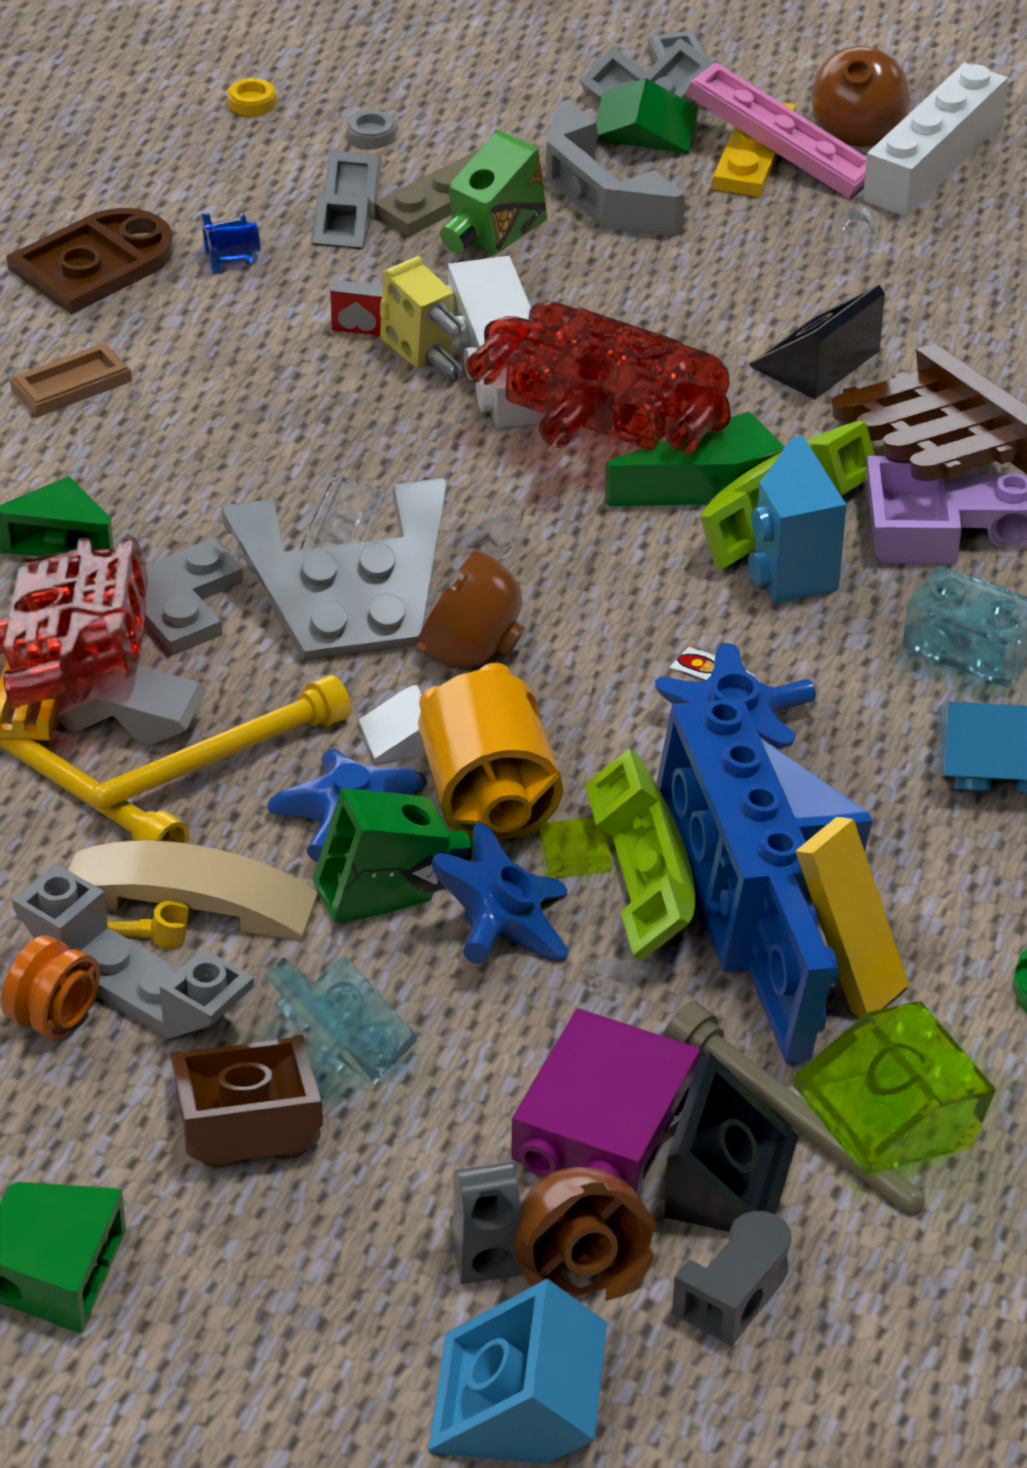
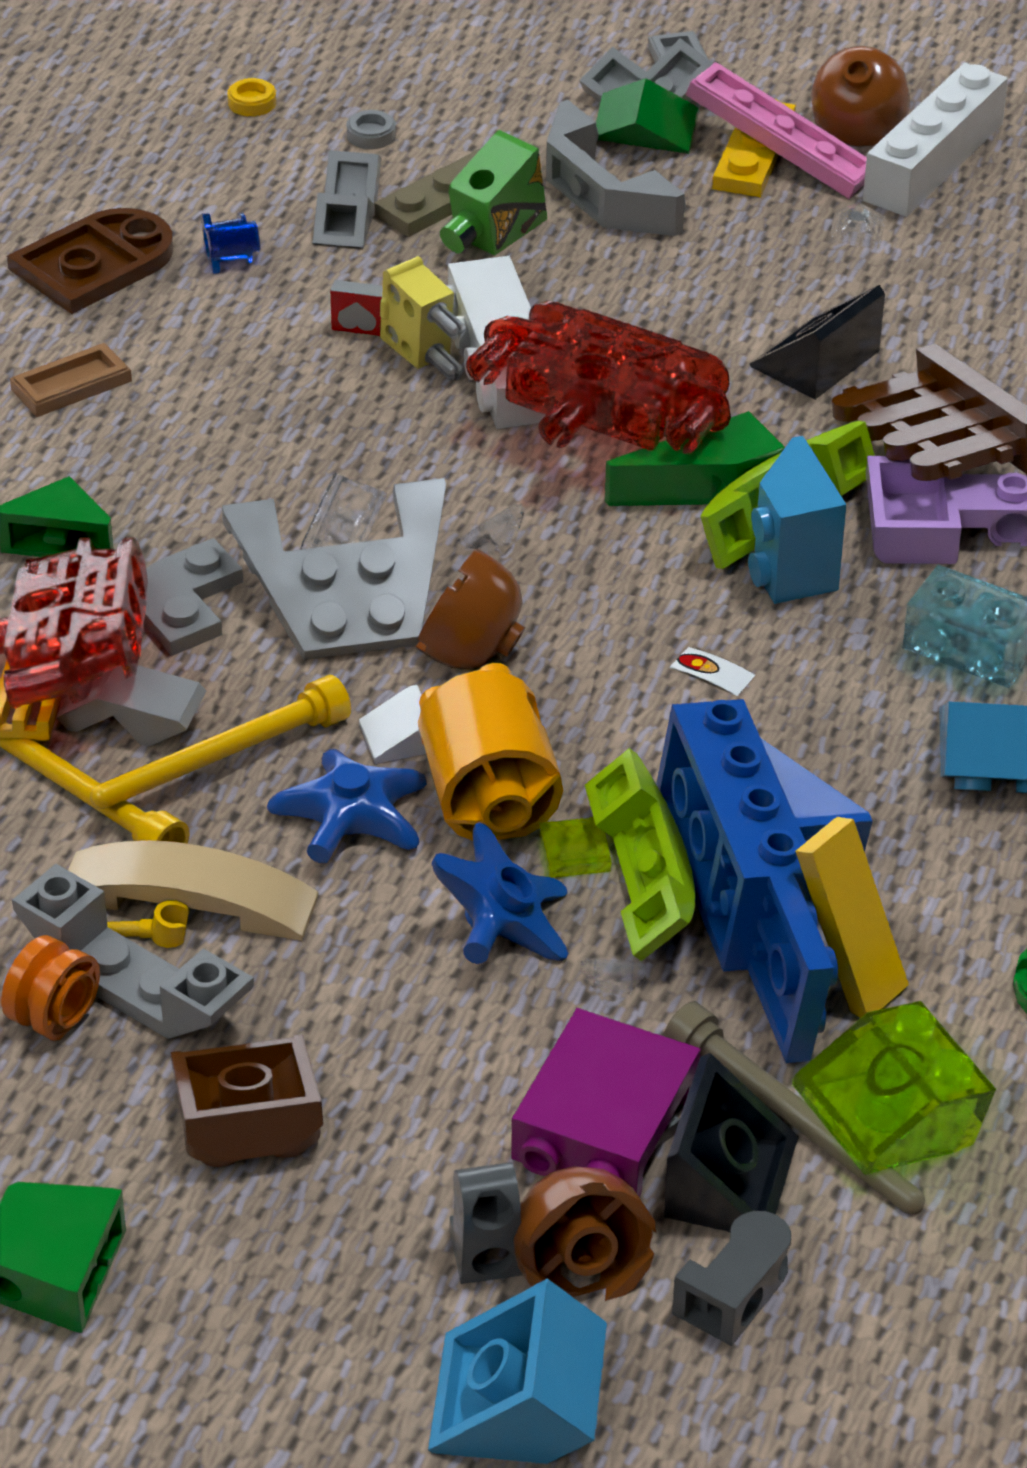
(346, 1015): clear light blue bracket -> none
(382, 853): green torso -> none
(732, 682): blue animal -> none

